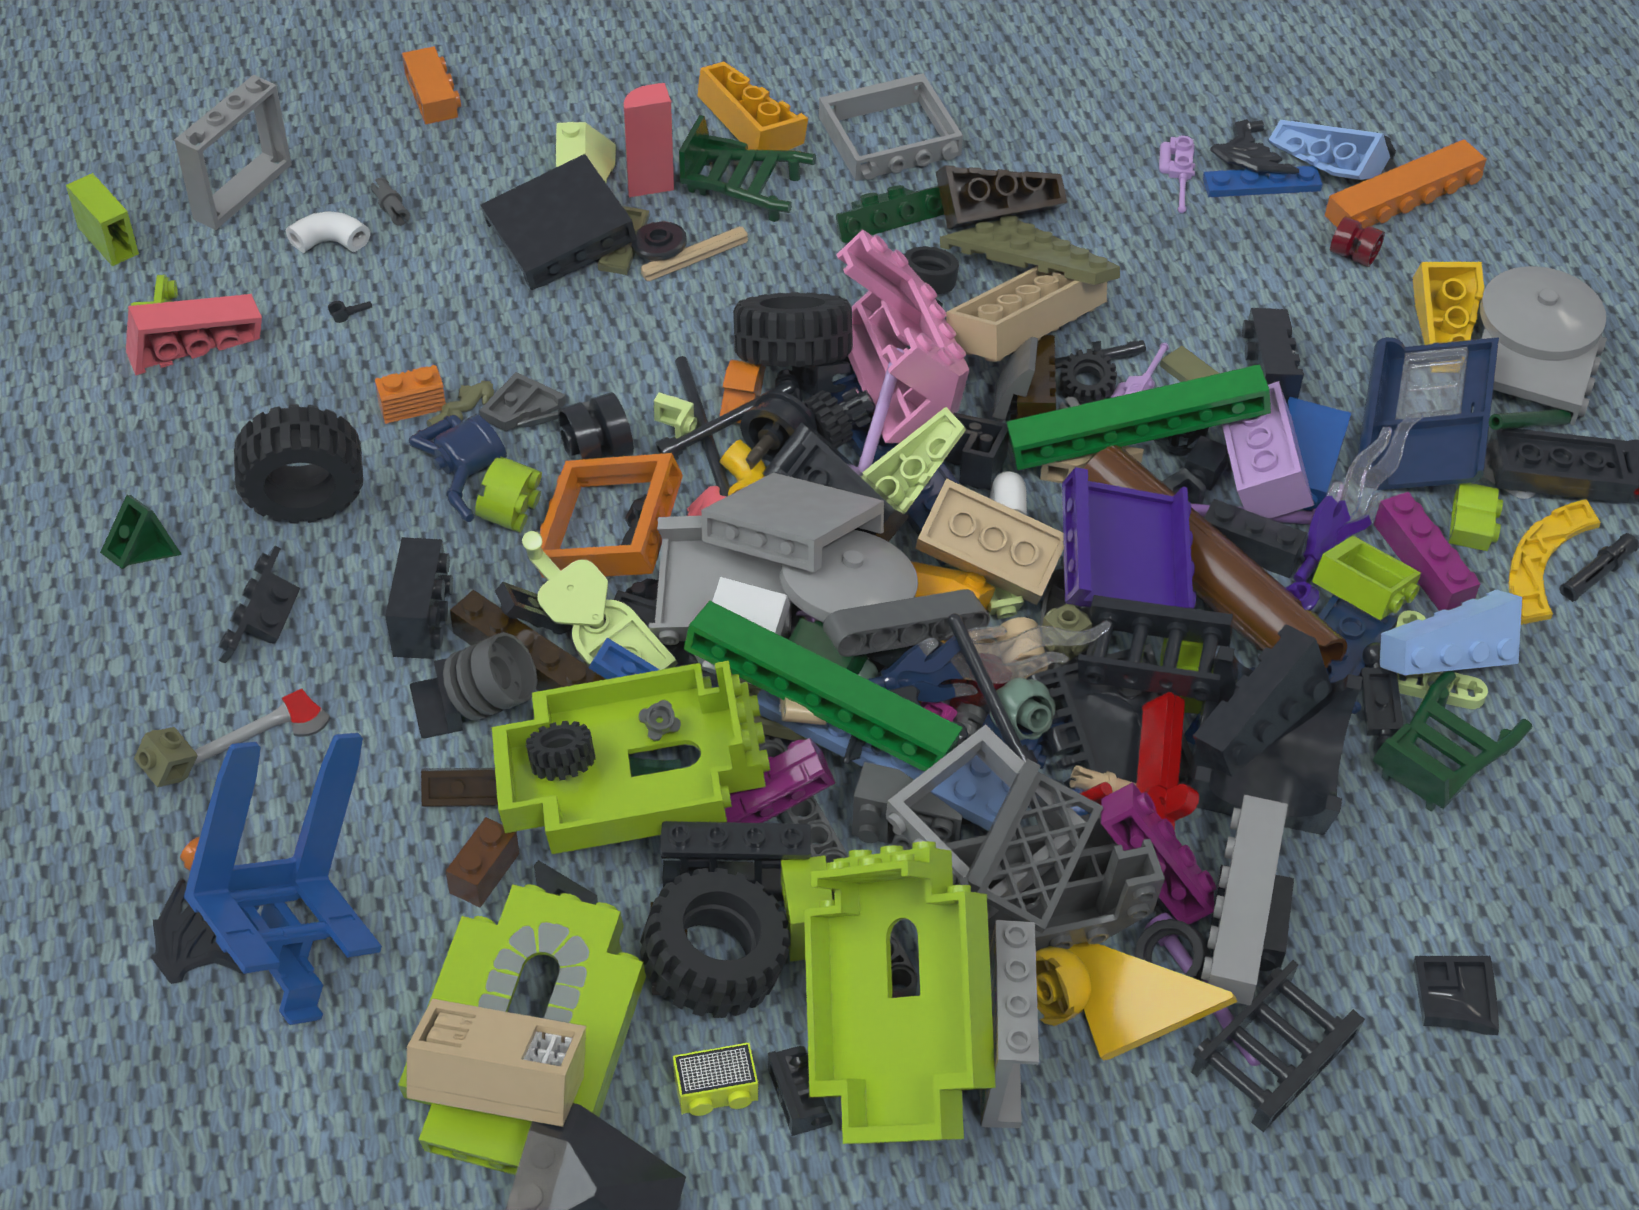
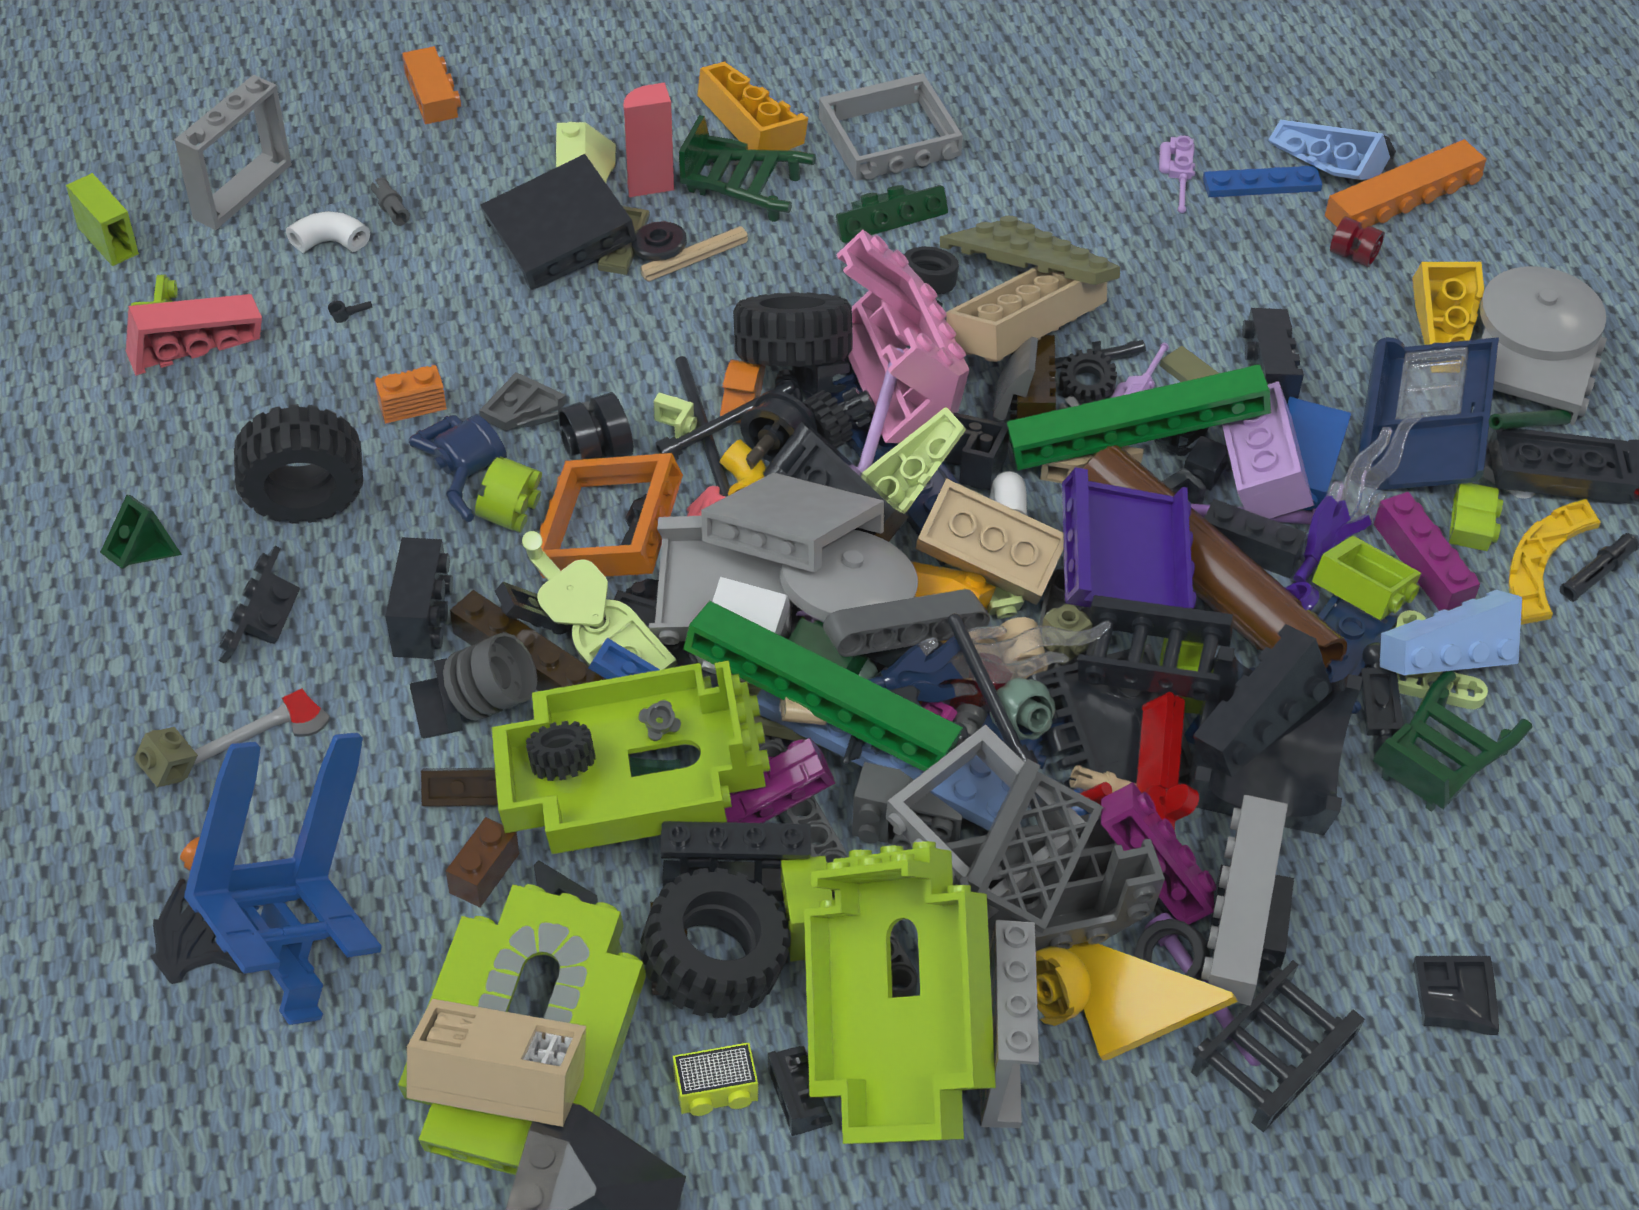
(468, 400): olive animal -> none
(987, 195): dark brown wedge -> none
(1251, 155): black animal -> none

